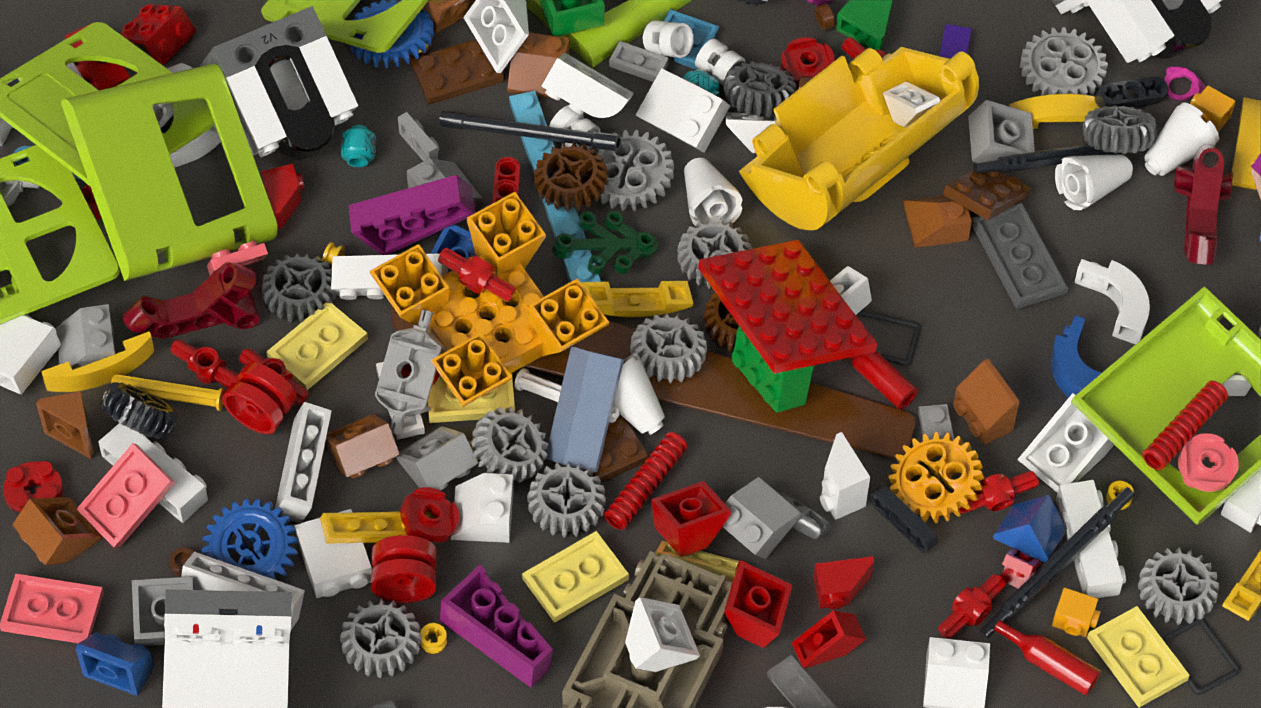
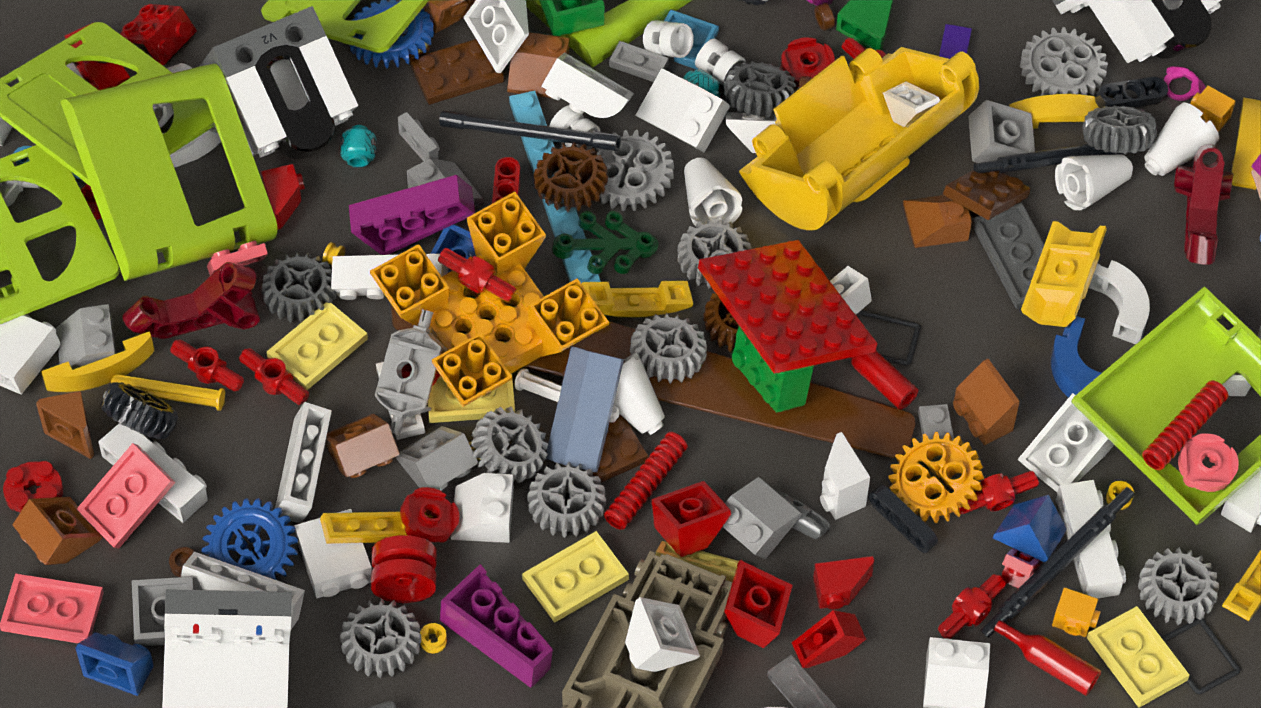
(259, 398): red wheel -> none
(1062, 275): none -> yellow piece

